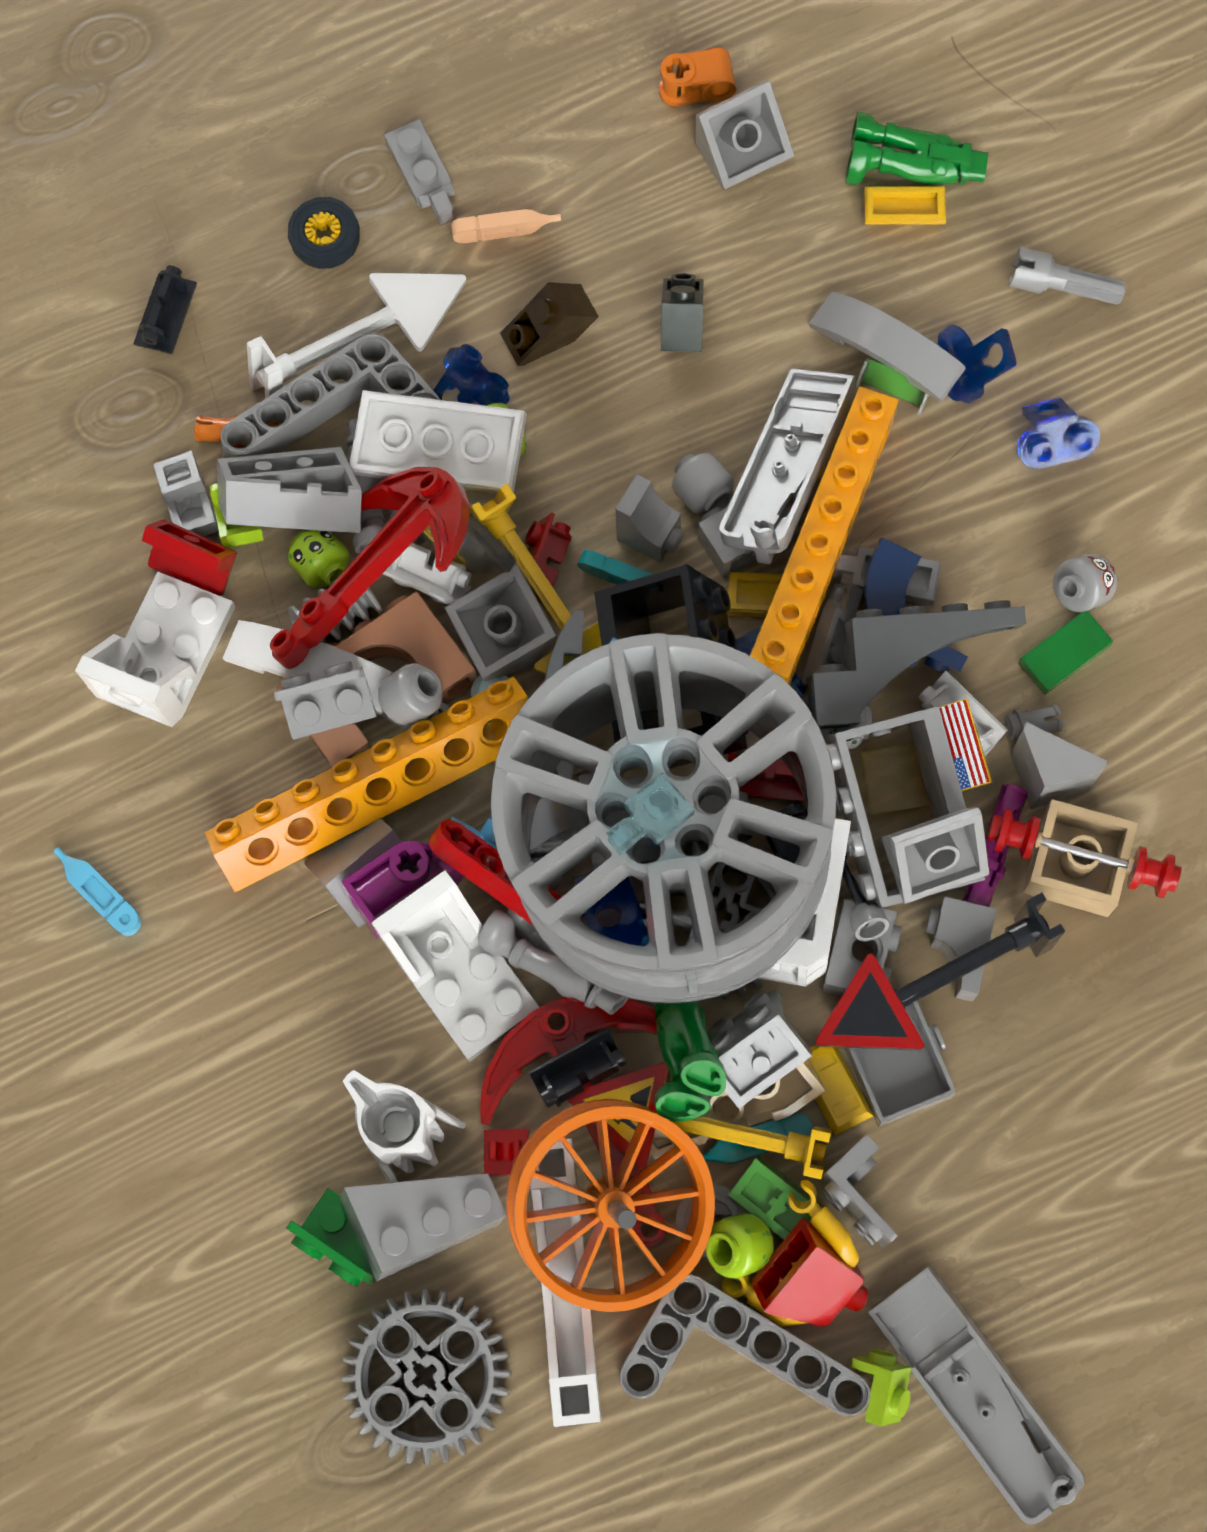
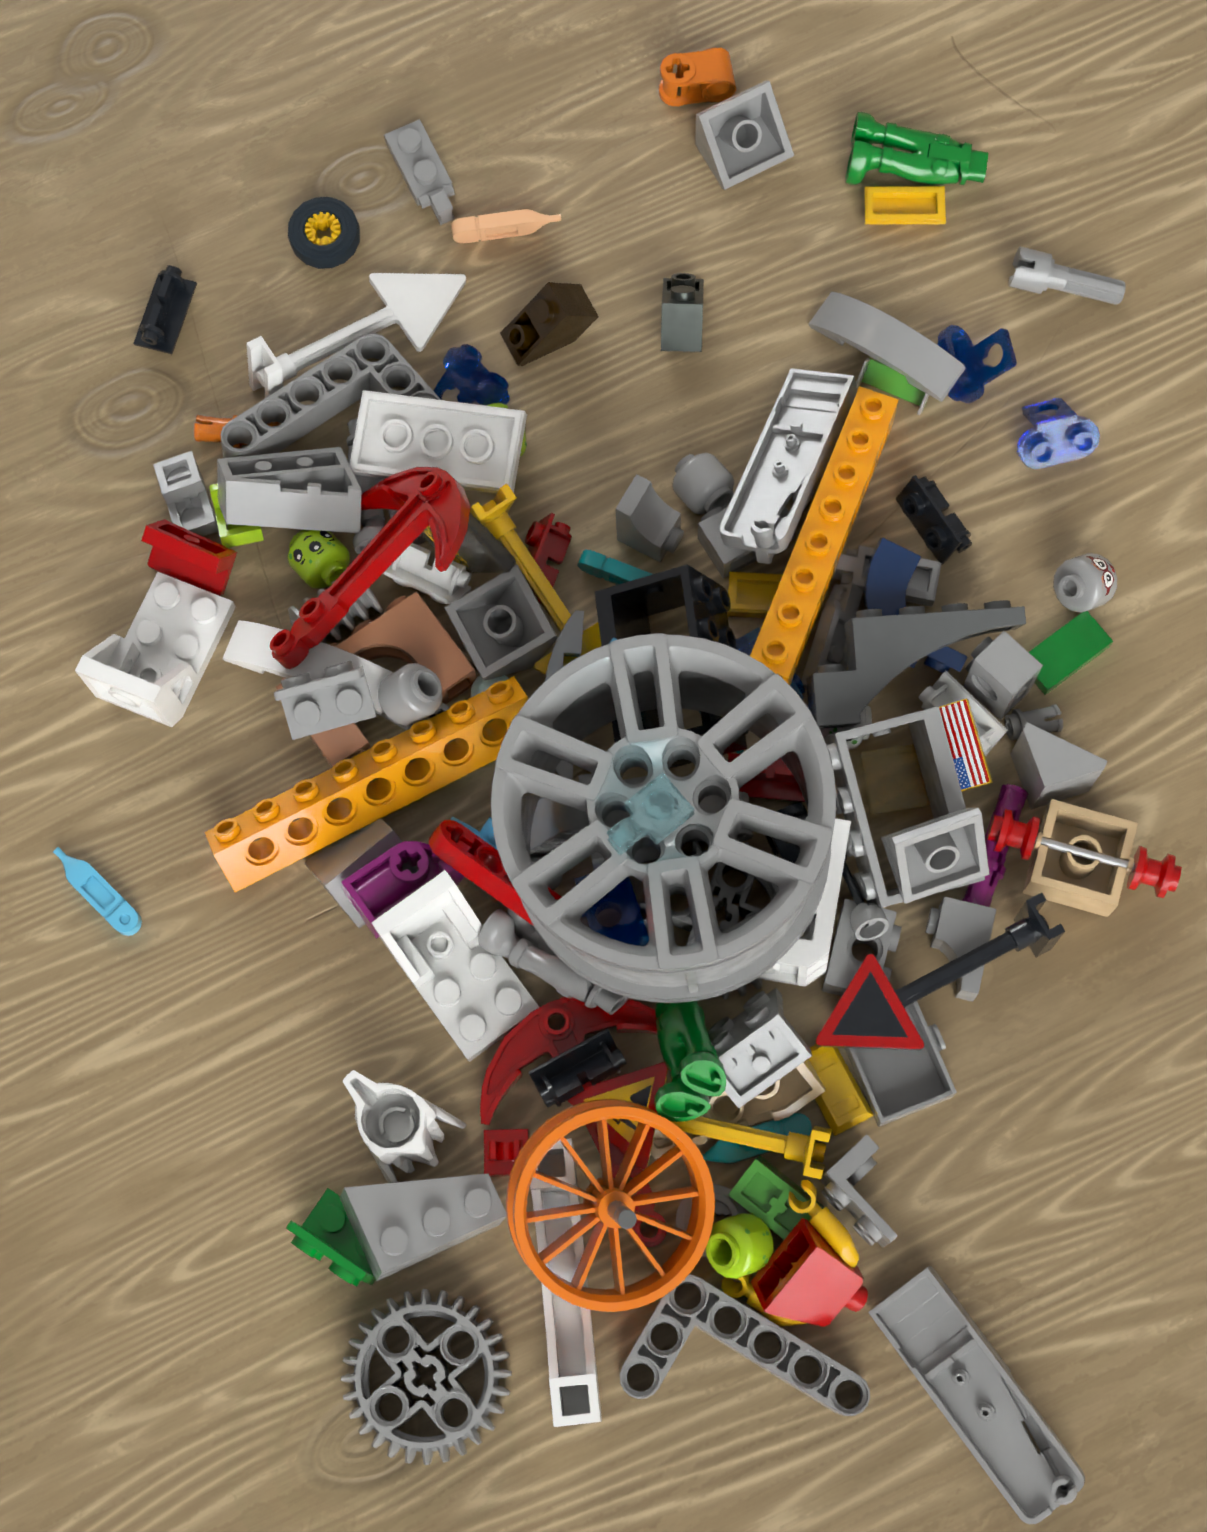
(889, 1386): lime bracket -> none
(924, 507): none -> black hinge
(1001, 674): none -> light grey brick

